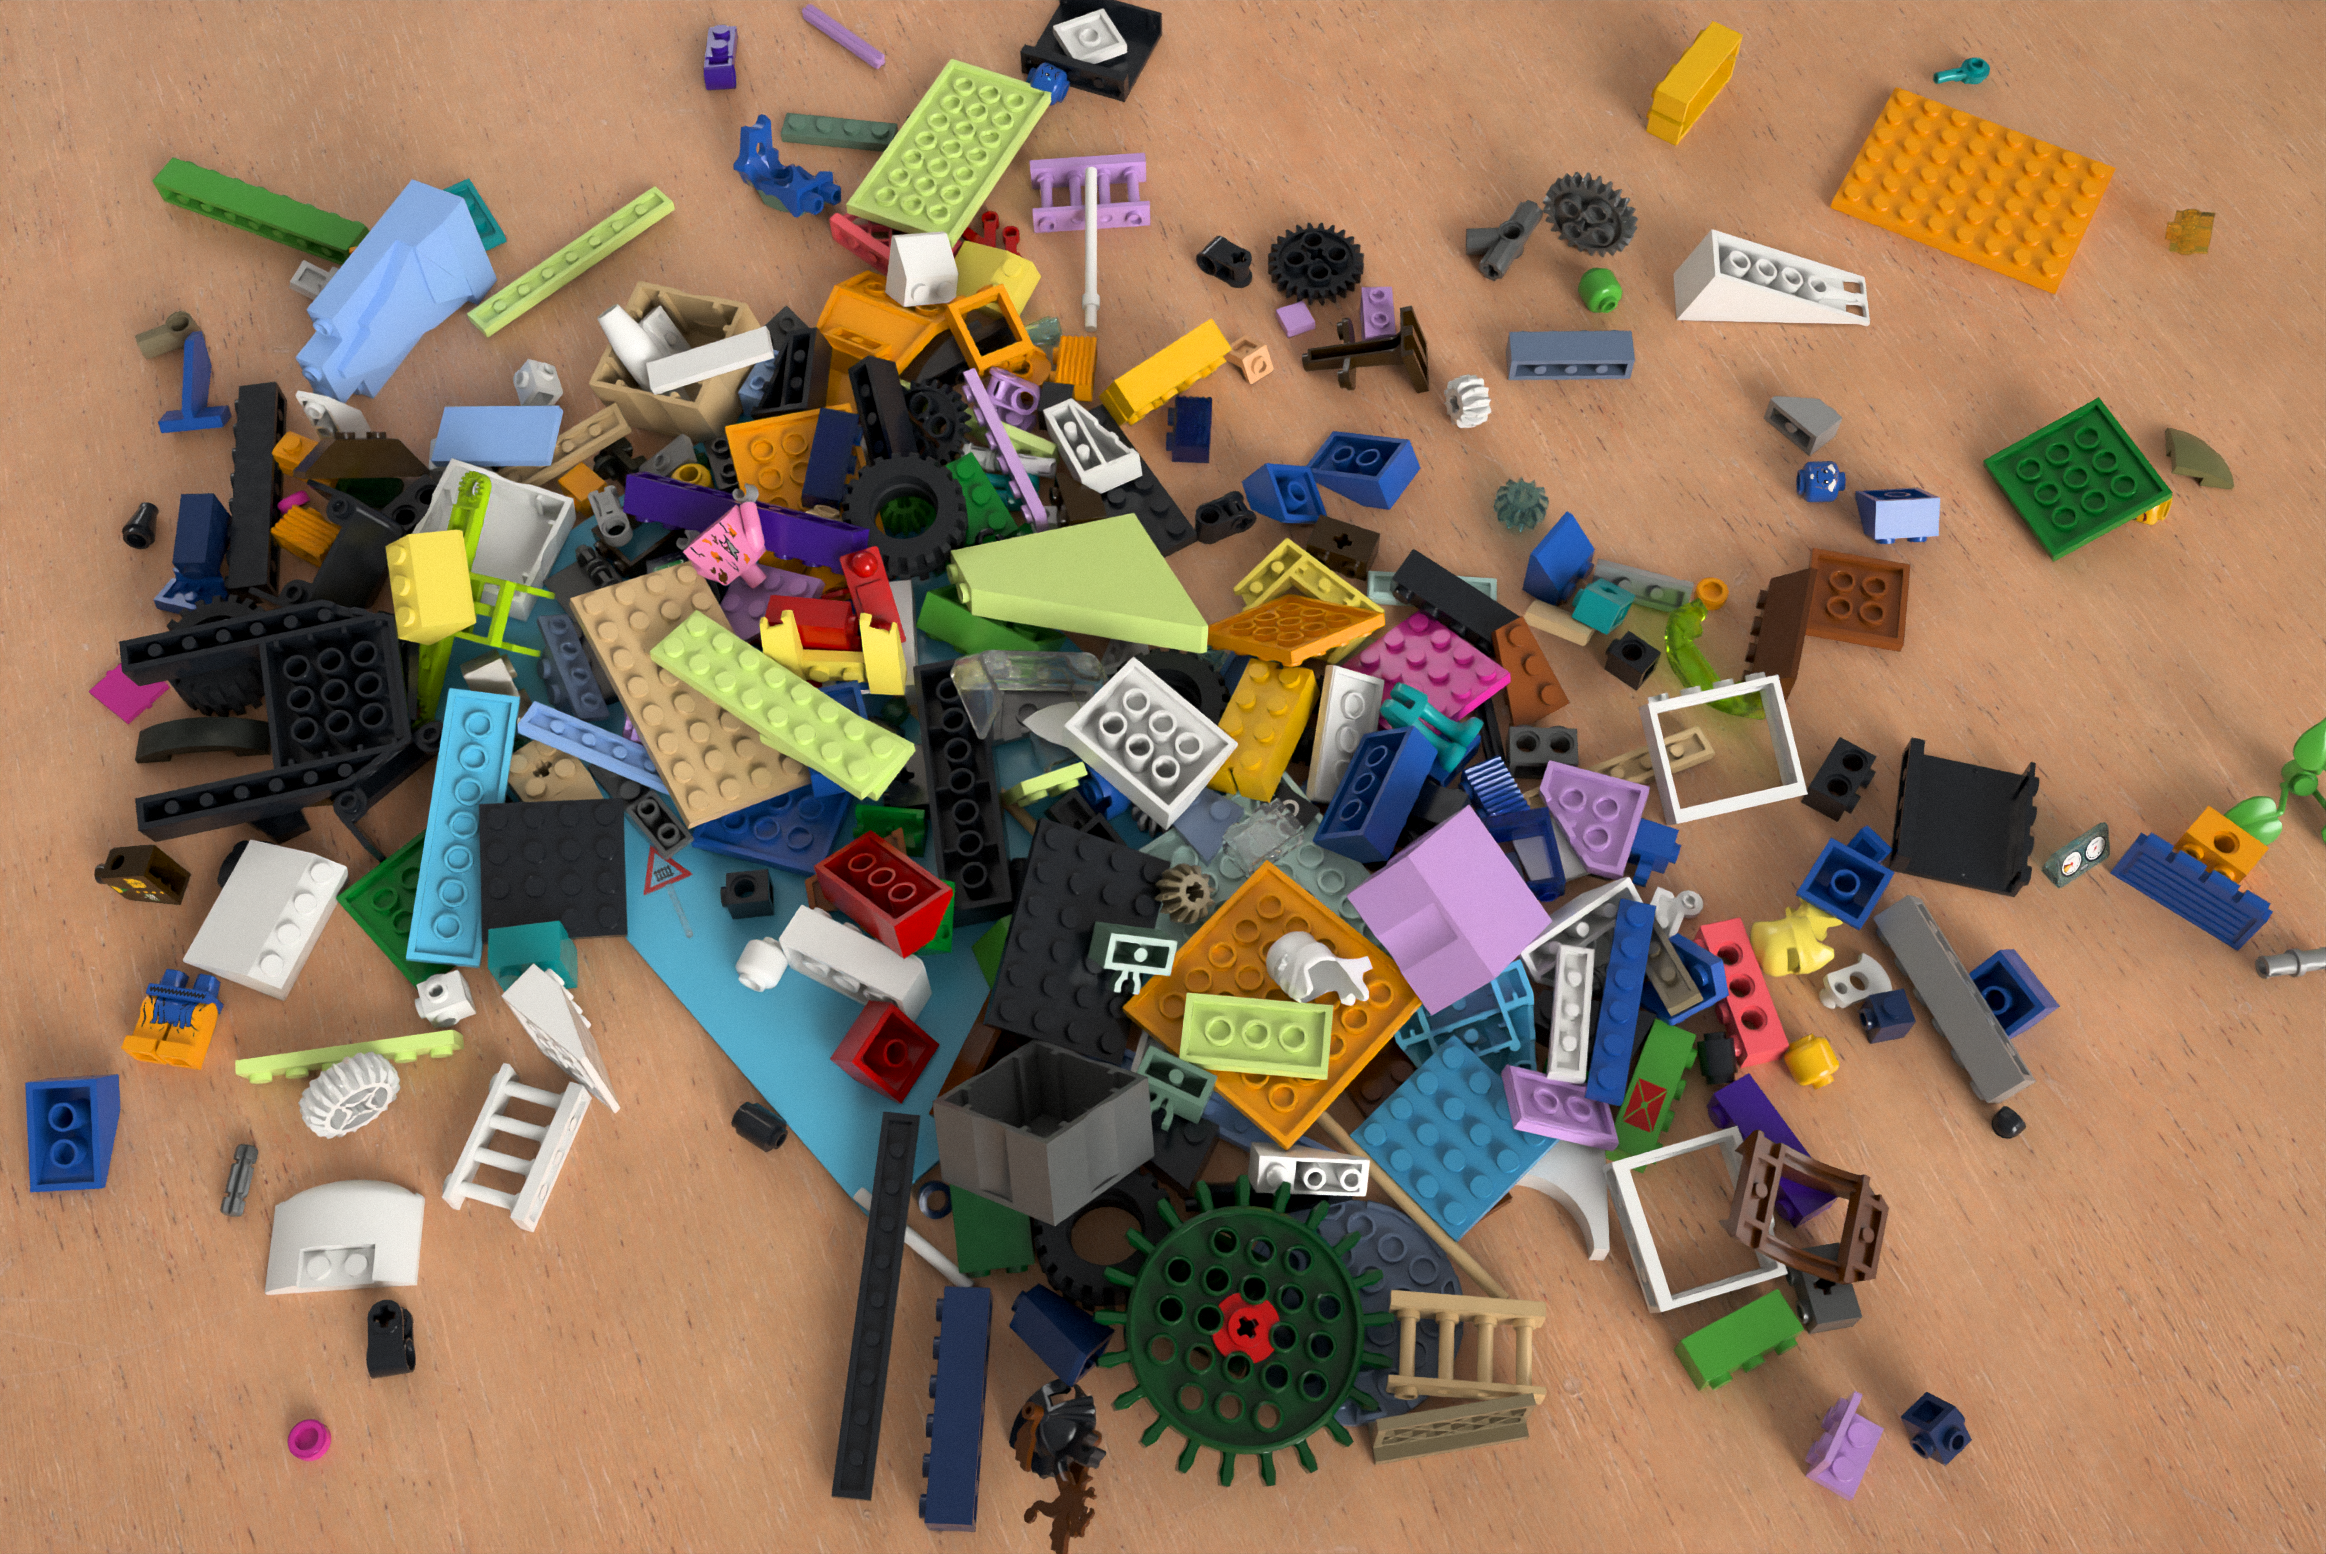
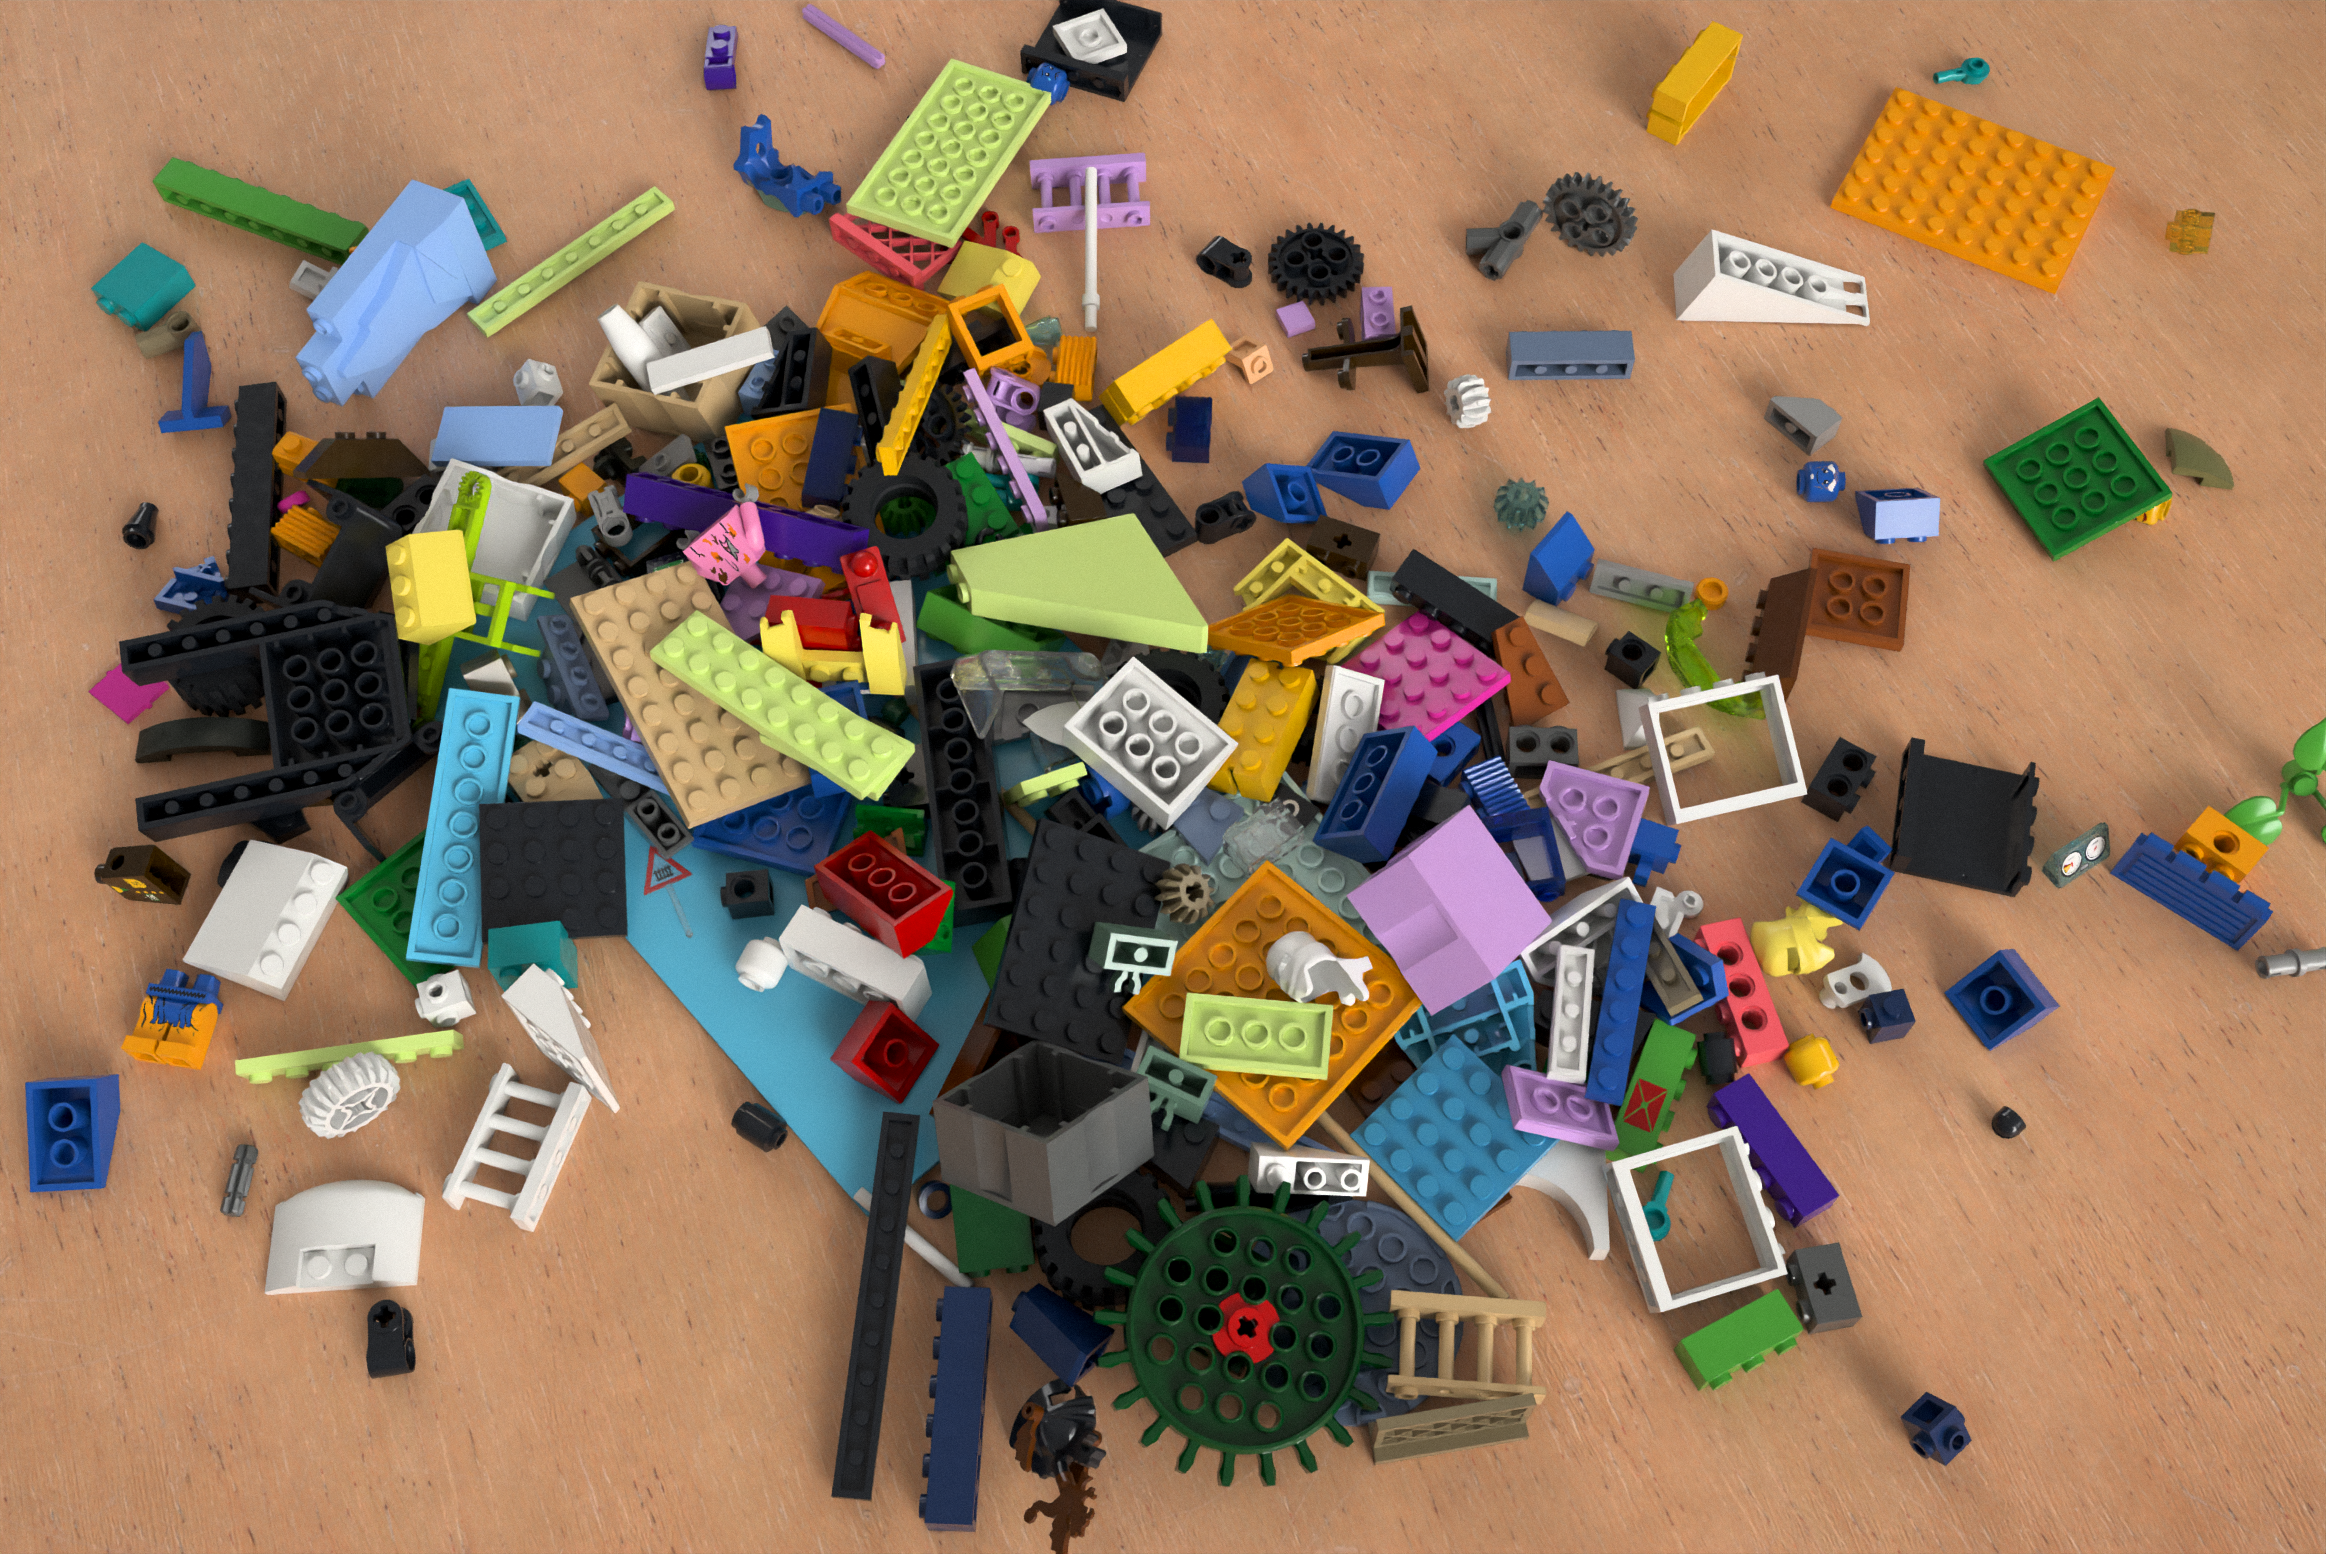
(143, 287): none -> teal brick
(201, 536): dark blue slope -> none
(309, 1440): dark pink tile -> none
(332, 416): white slope -> none
(838, 132): sand green plate -> none
(914, 396): none -> yellow plate
(921, 269): white slope -> none
(1410, 704): teal piece -> none
(1600, 290): bright green head -> none
(1602, 605): teal brick -> none
(1630, 721): none -> white slope
(1656, 1211): none -> teal plate
(1755, 1200): reddish brown wedge -> none
(1843, 1449): lavender bracket -> none
(1953, 1000): light grey brick -> none

